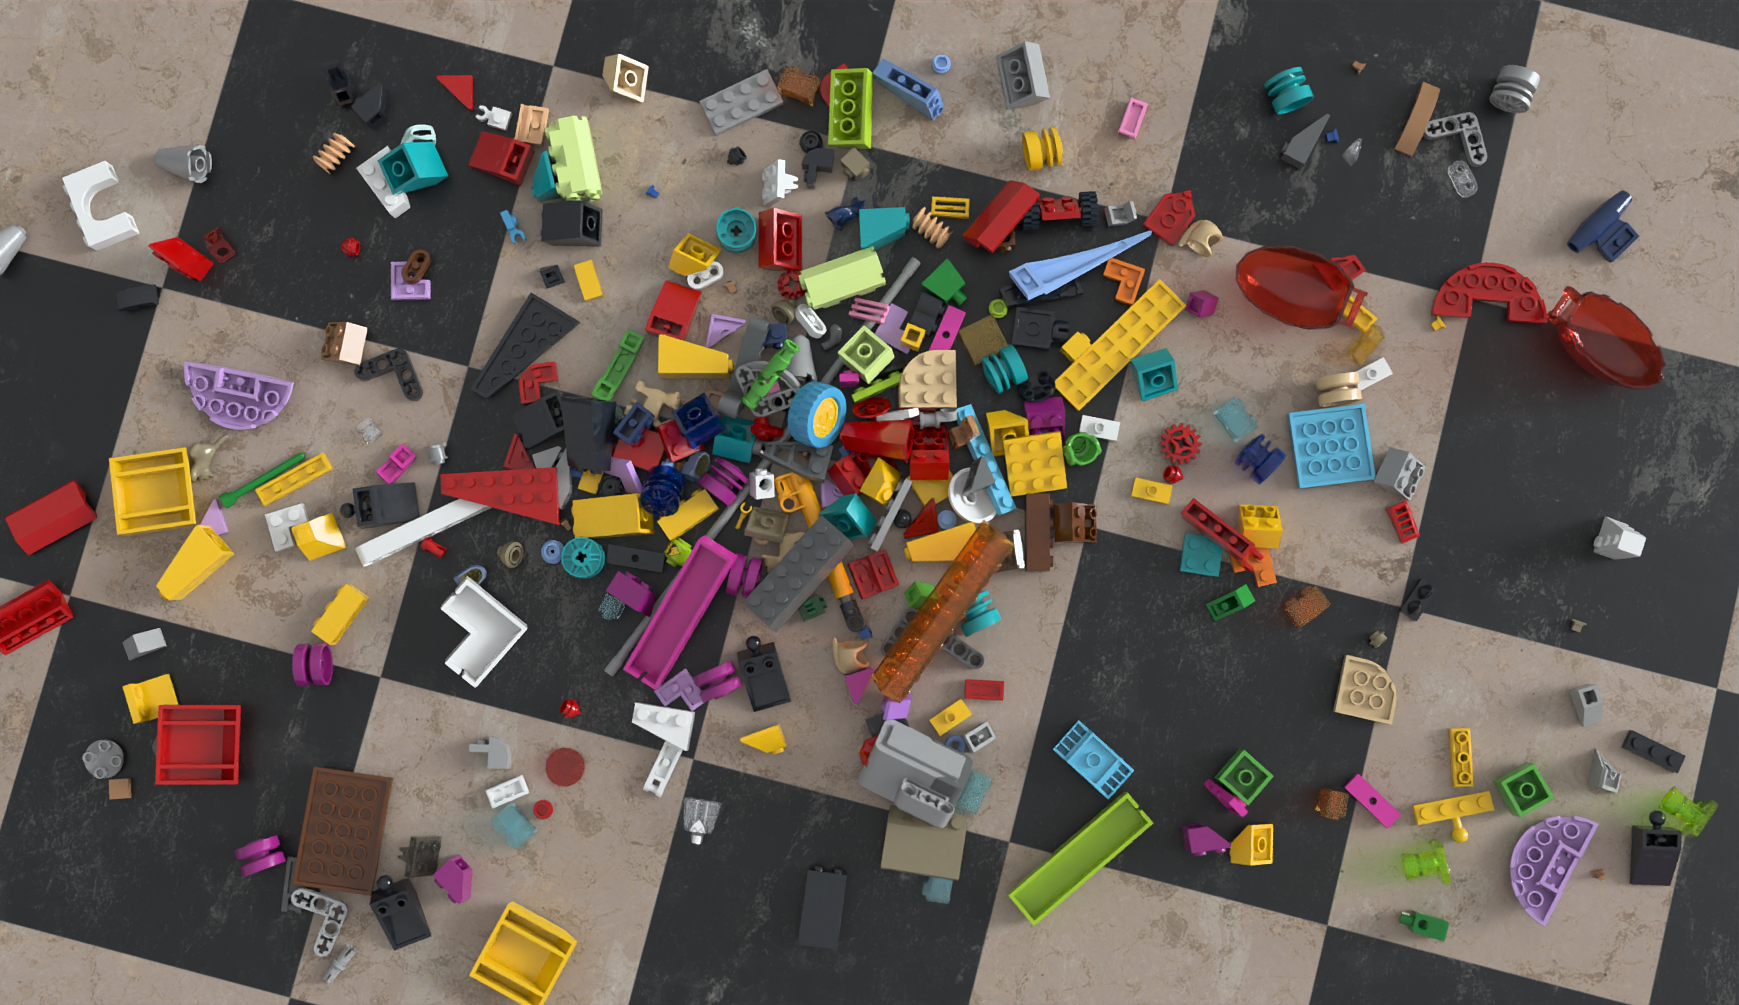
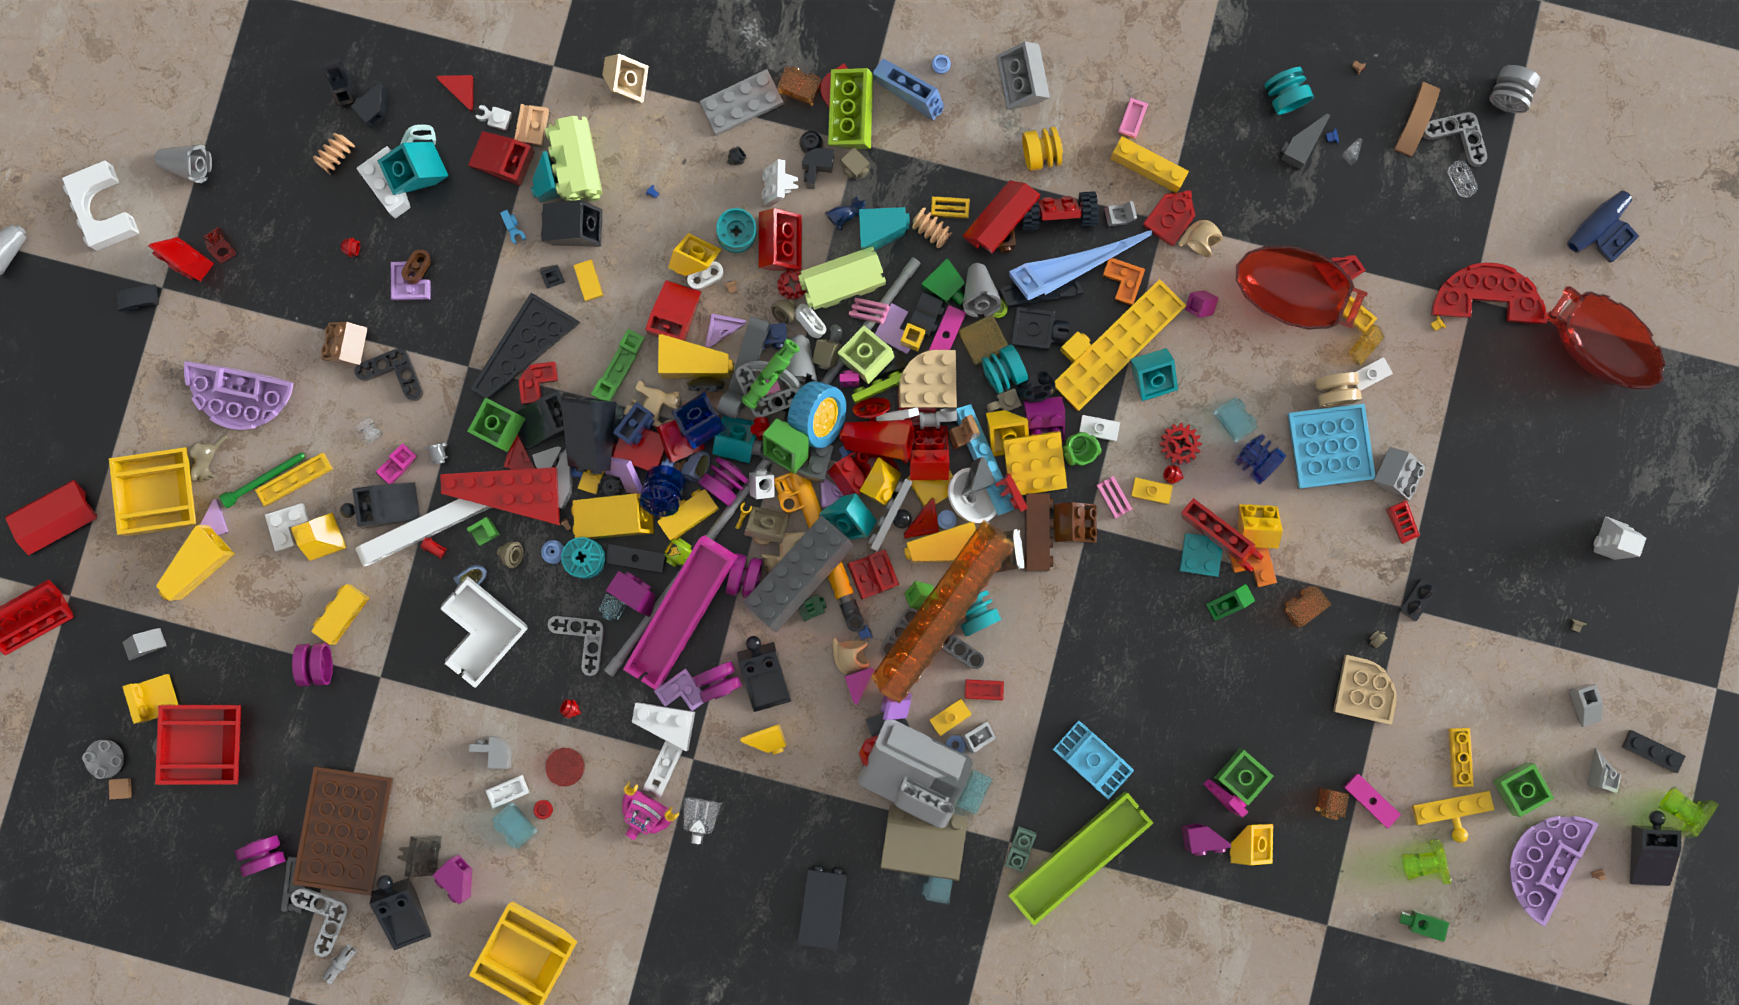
(483, 531): none -> bright green panel
(496, 424): none -> bright green brick
(589, 638): none -> light grey beam
(644, 813): none -> dark pink torso
(705, 382): none -> black dish
(785, 445): none -> bright green brick
(826, 353): none -> dark tan brick
(980, 292): none -> light grey cone
(1006, 401): none -> dark tan plate
(1016, 498): none -> red plate
(1020, 849): none -> sand green slope
(1120, 493): none -> bright pink tile
(1149, 164): none -> yellow brick

